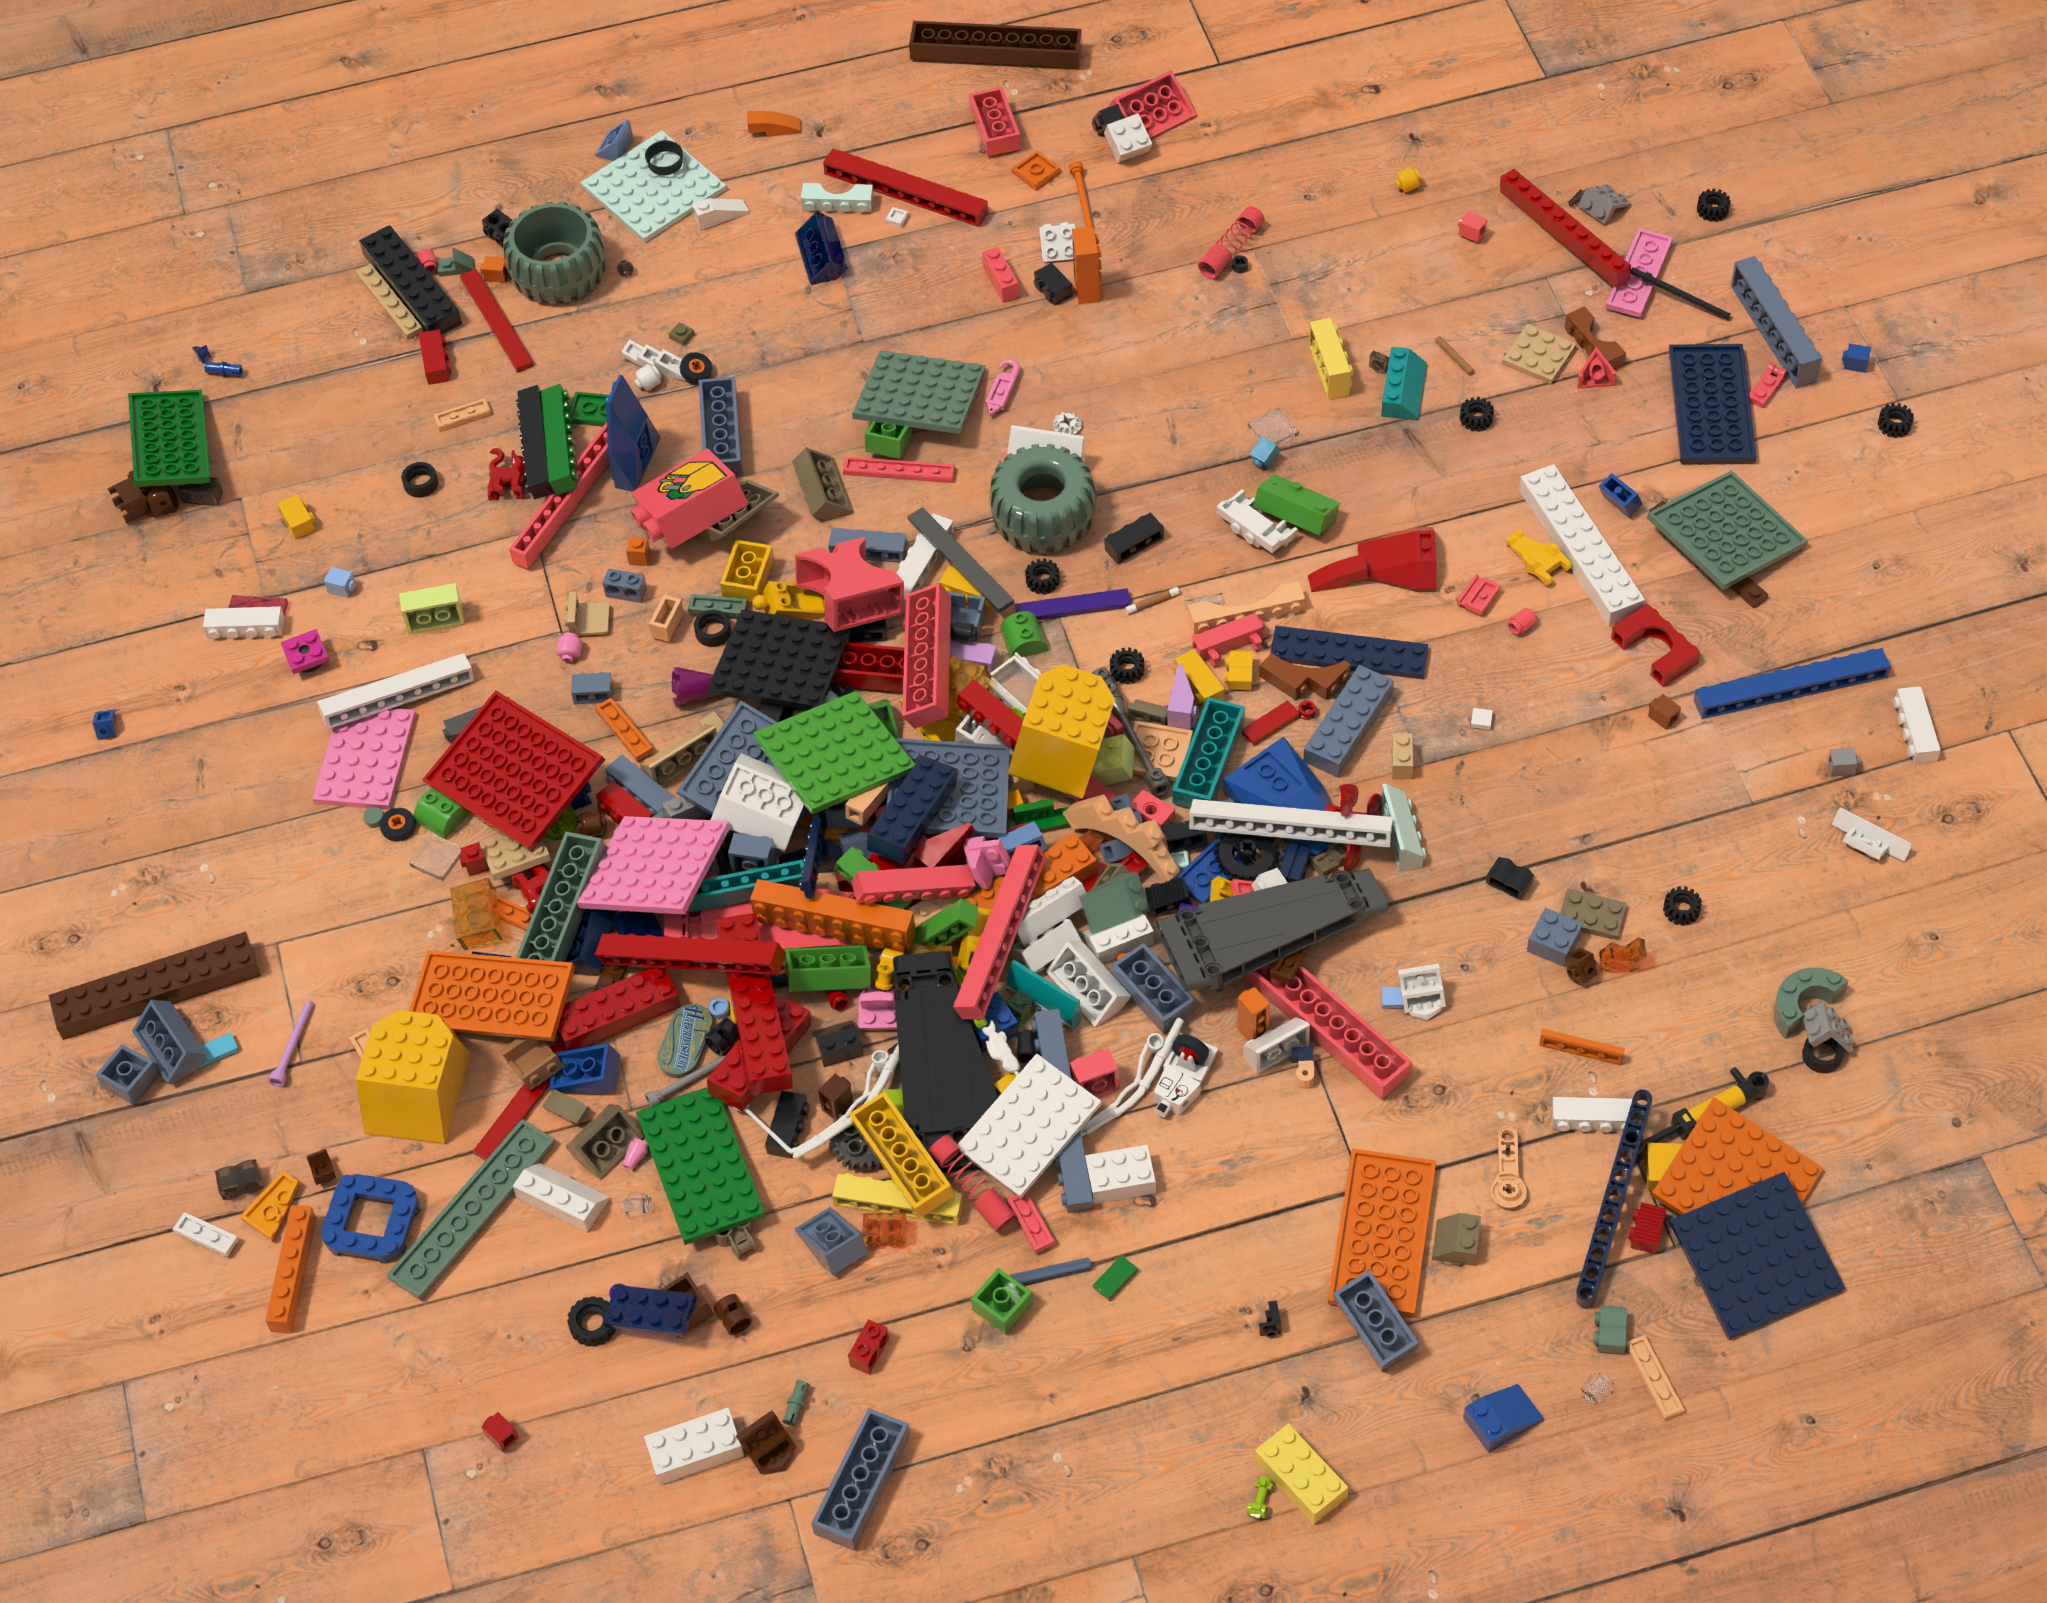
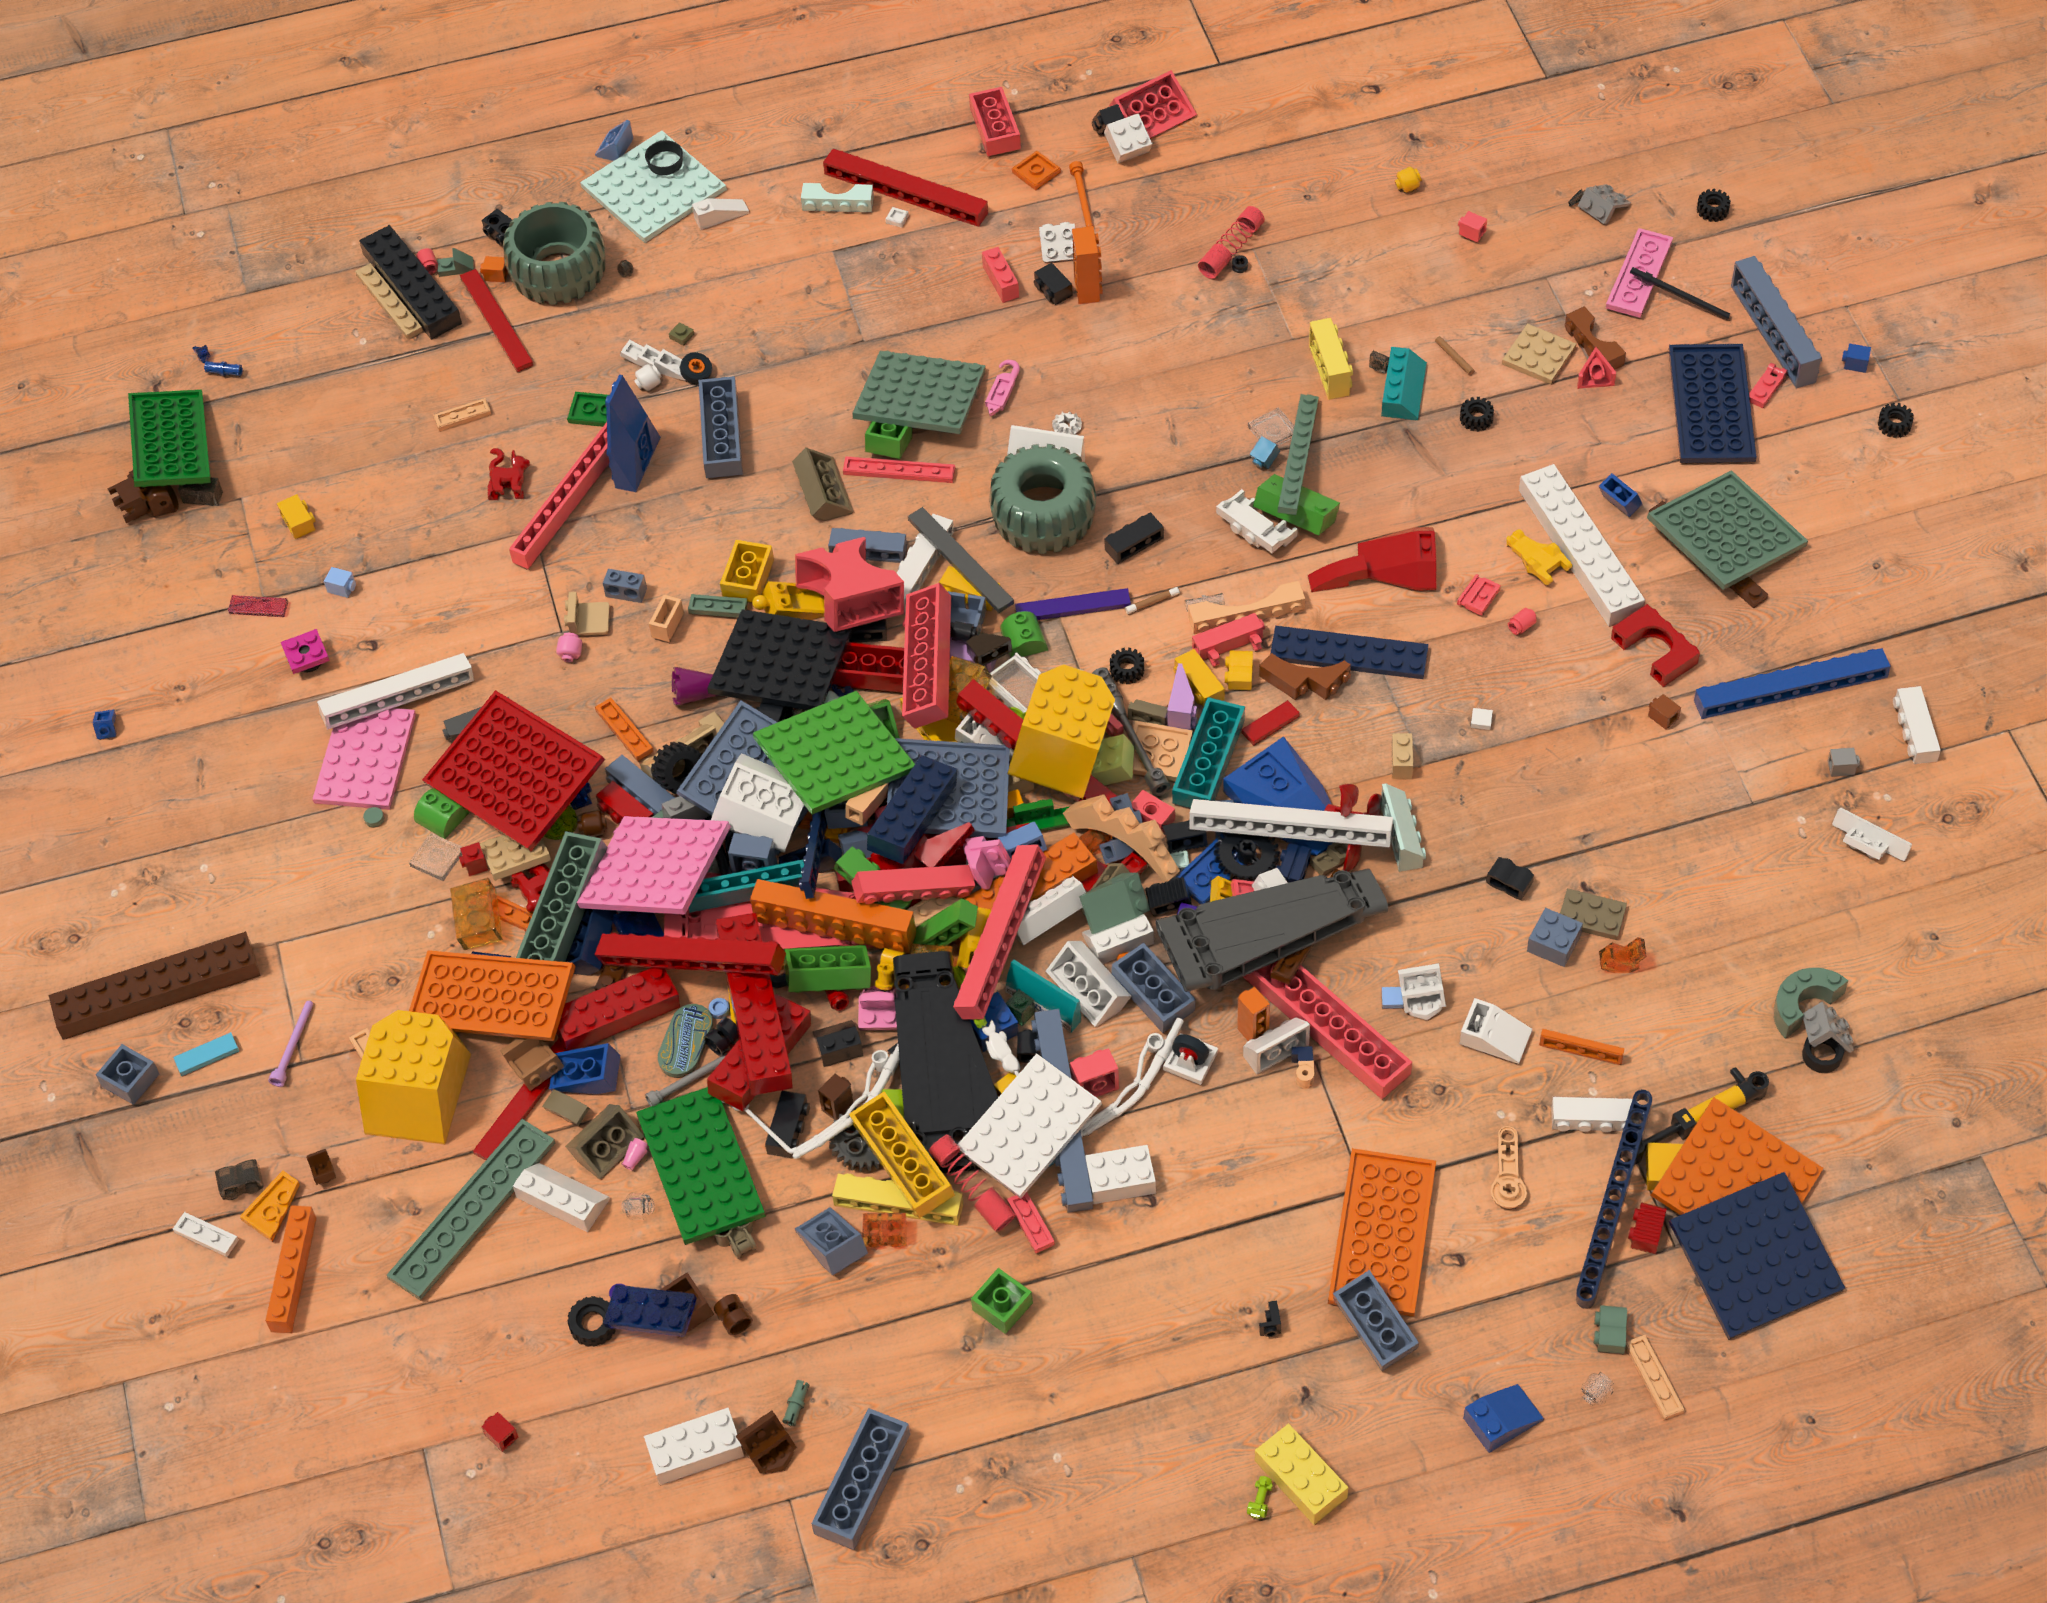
(168, 1041): sand blue slope -> none
(243, 622): white brick -> none
(366, 1245): blue plate -> none
(400, 832): black bush -> none
(417, 469): black tyre -> none
(431, 608): yellowish green brick -> none
(435, 356): red brick -> none
(533, 442): black brick -> none
(559, 439): green brick -> none
(591, 687): sand blue brick -> none
(638, 551): orange brick -> none
(667, 759): none -> black tyre
(687, 499): coral brick -> none
(712, 639): black tyre -> none
(757, 498): dark tan slope -> none
(772, 123): orange slope -> none
(821, 249): clear blue slope -> none
(868, 1347): red brick -> none
(988, 647): none -> dark brown slope
(995, 44): reddish brown brick -> none
(1042, 584): black tyre -> none
(1045, 946): white slope -> none
(1052, 1271): sand blue axle -> none
(1115, 1277): green tile -> none
(1175, 1092): white torso -> none
(1298, 454): none -> sand green plate
(1307, 715): red bush -> none
(1348, 721): sand blue brick -> none
(1457, 1239): dark tan slope -> none
(1494, 1032): none -> white slope
(1565, 228): red brick -> none
(1581, 965): reddish brown brick -> none
(1682, 896): black tyre -> none

